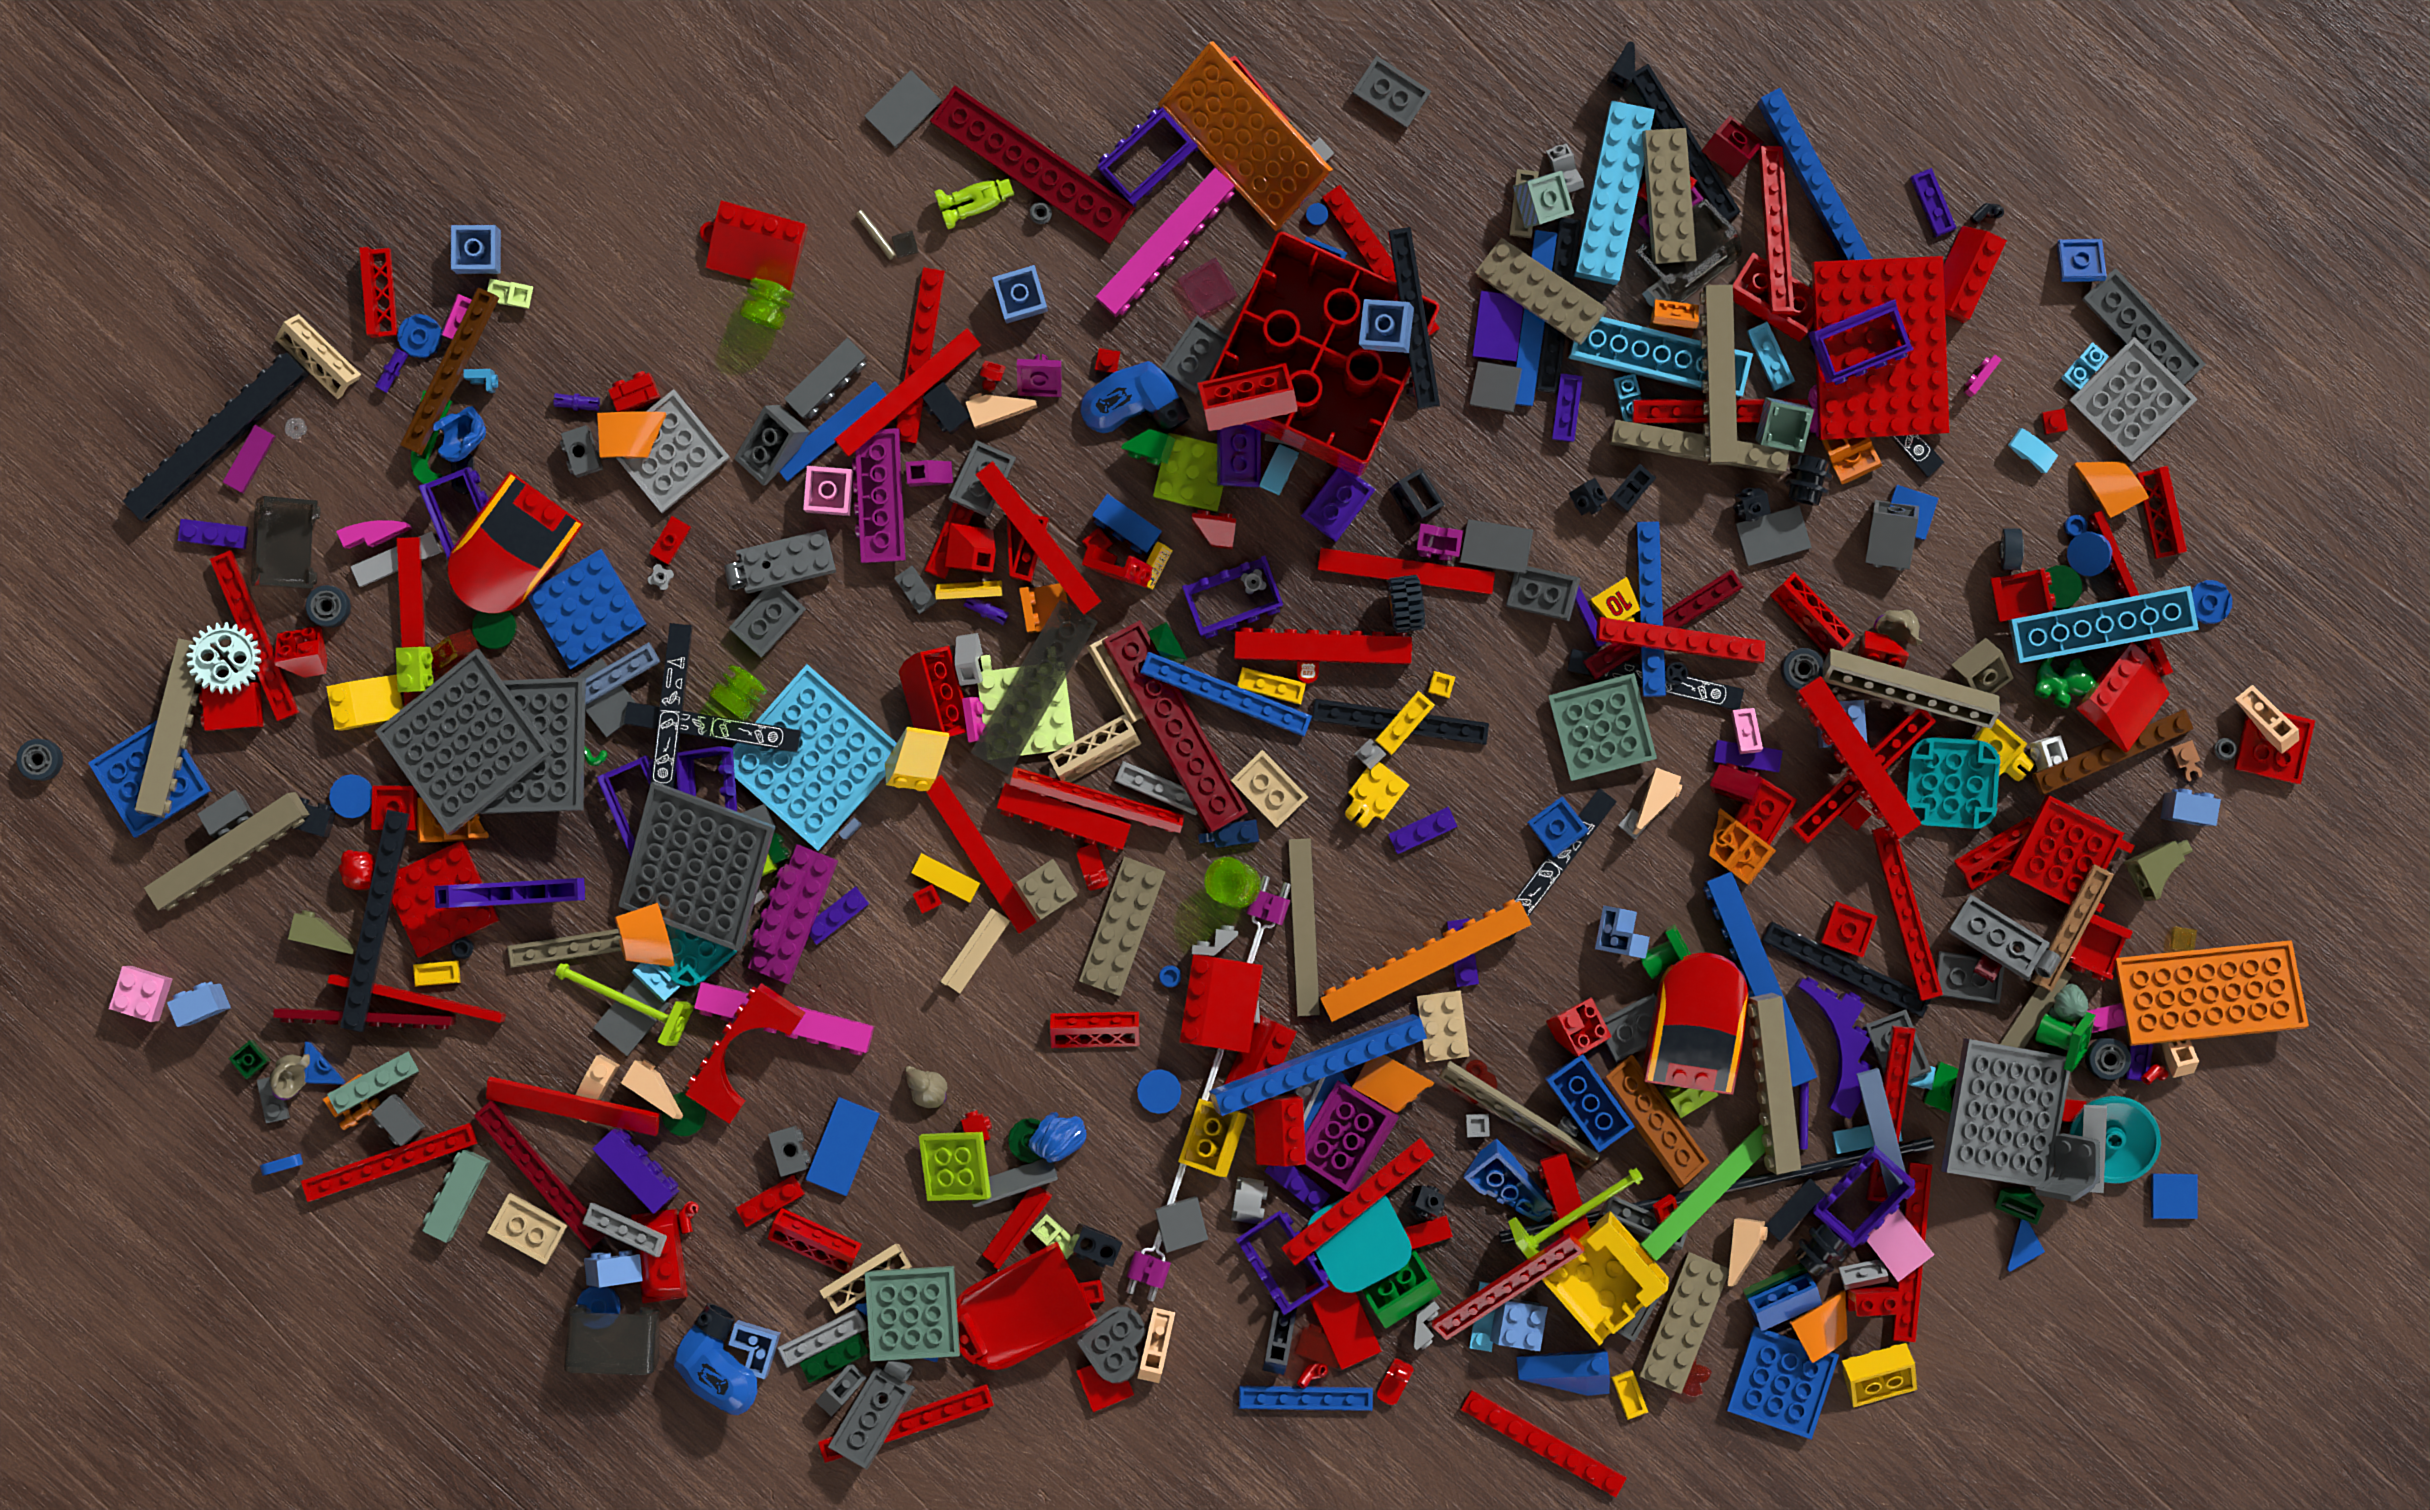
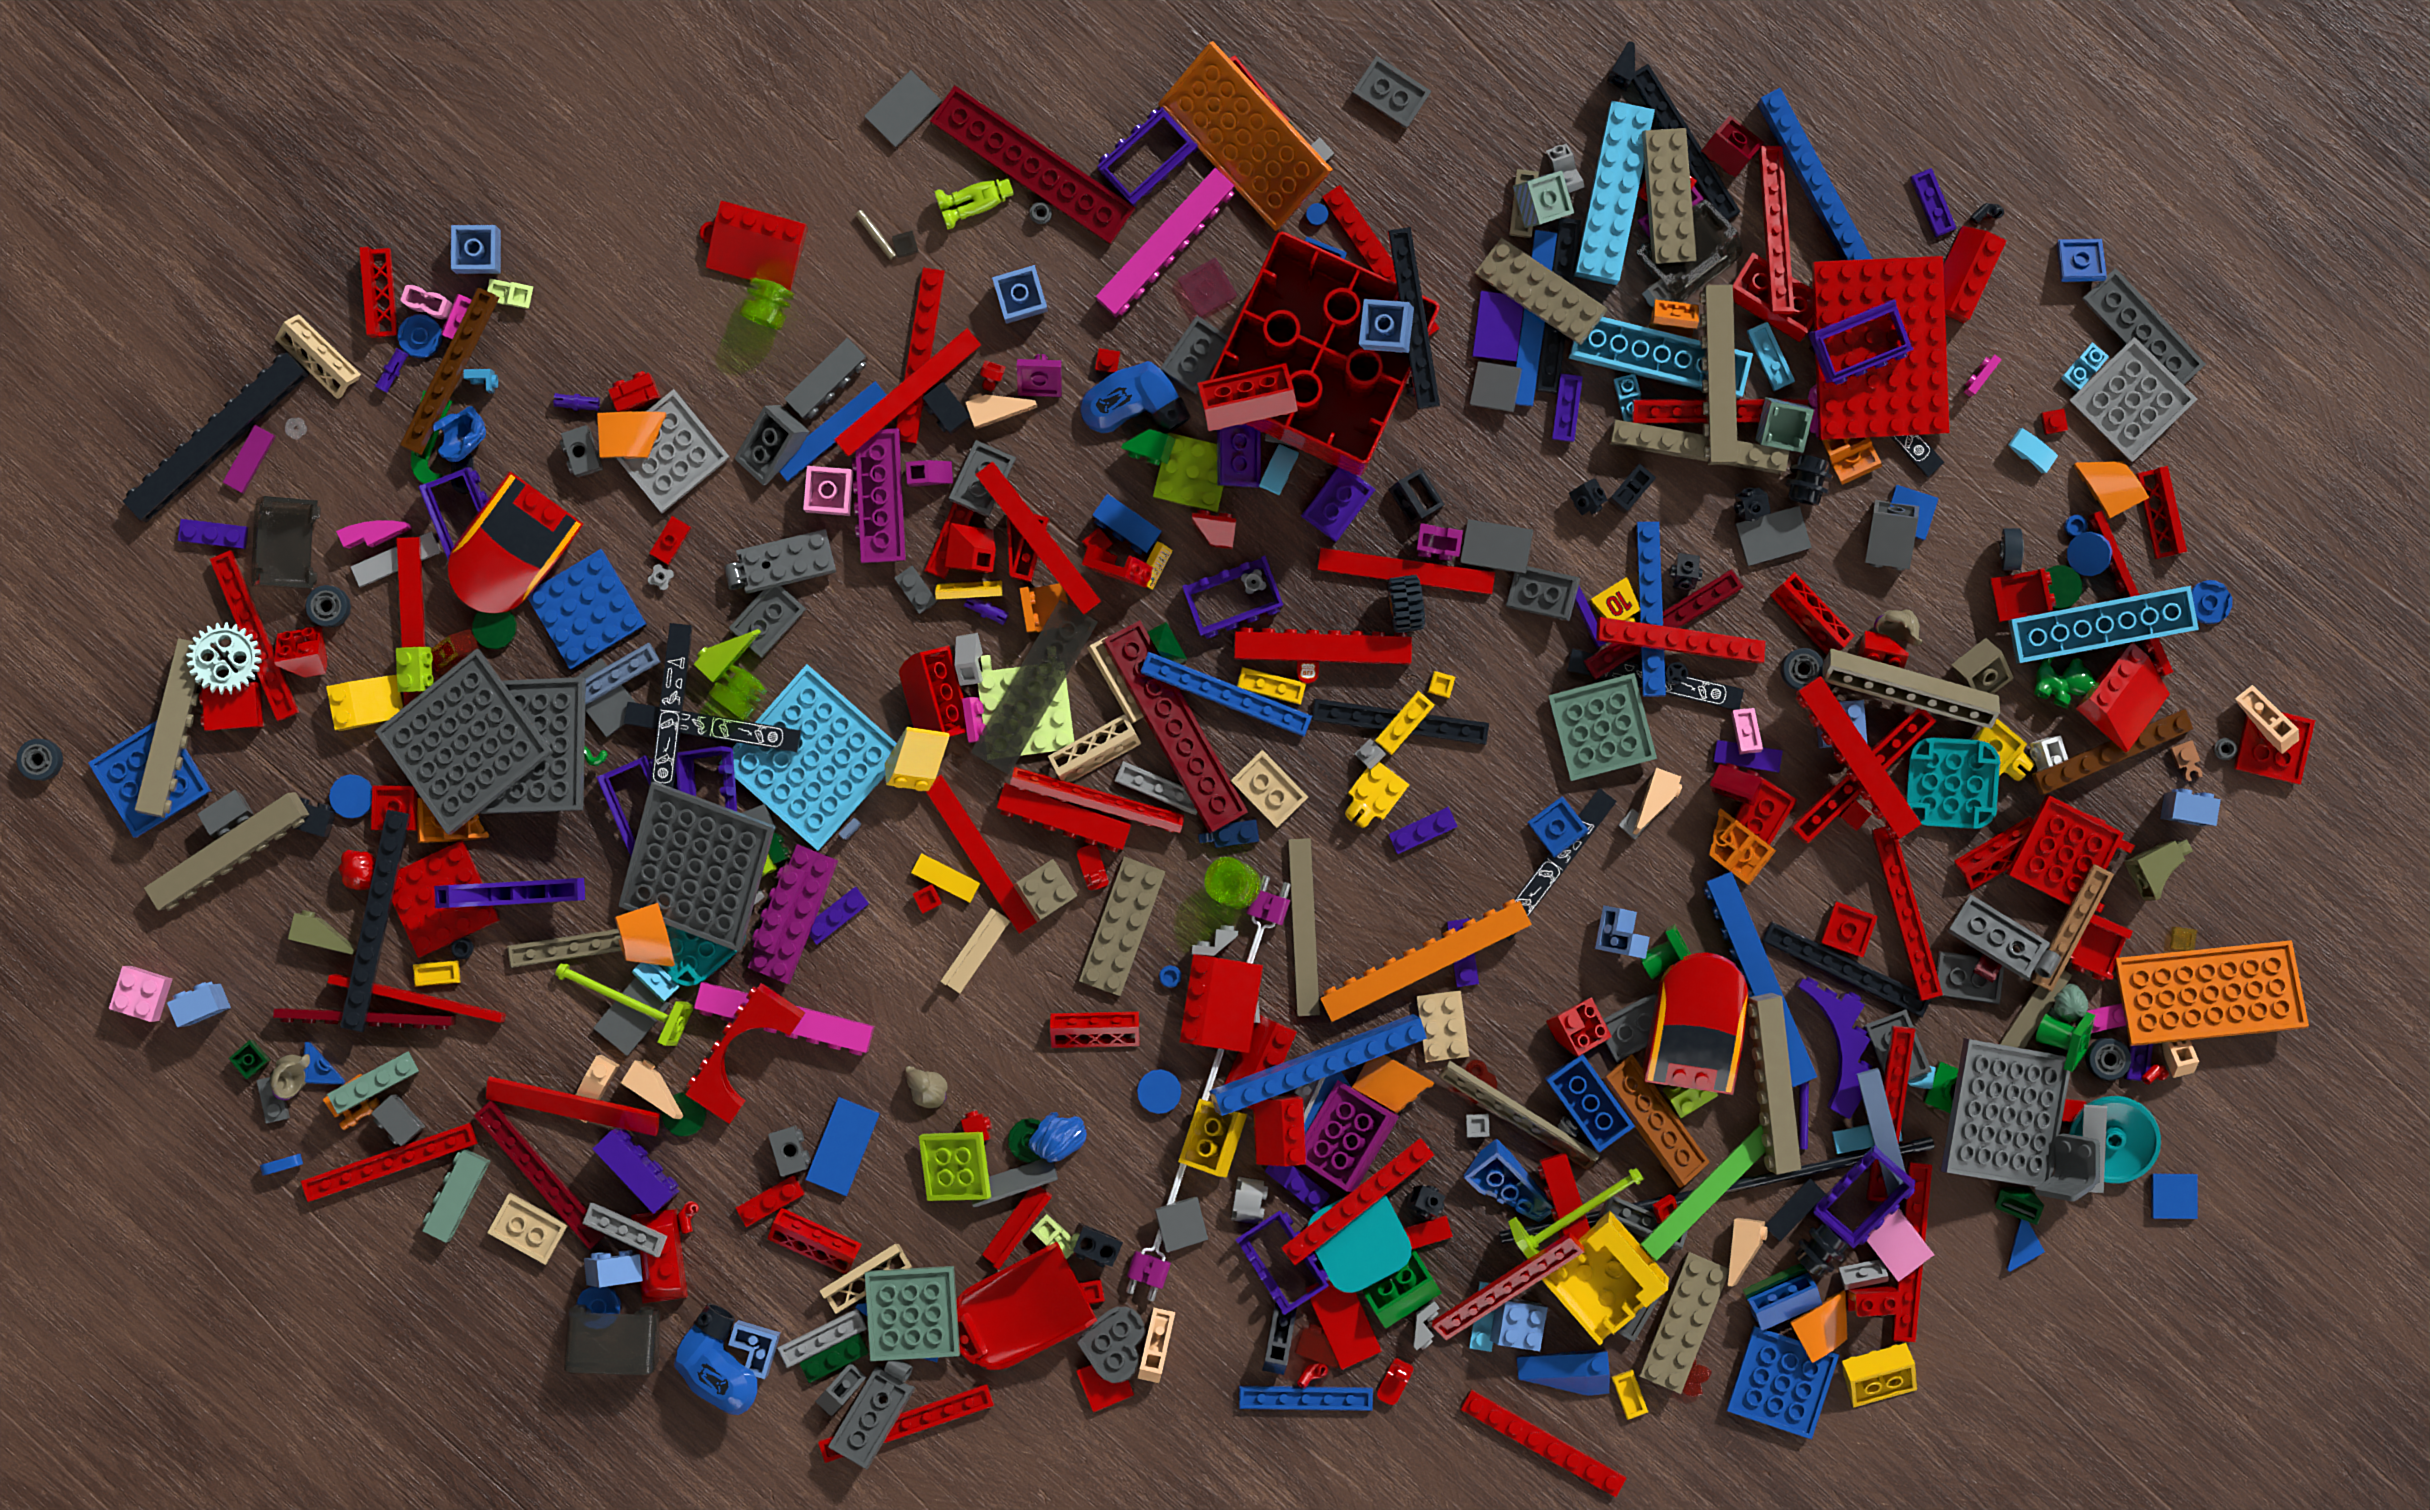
(429, 302): none -> bright pink brick
(716, 659): none -> lime slope
(1686, 571): none -> black brick

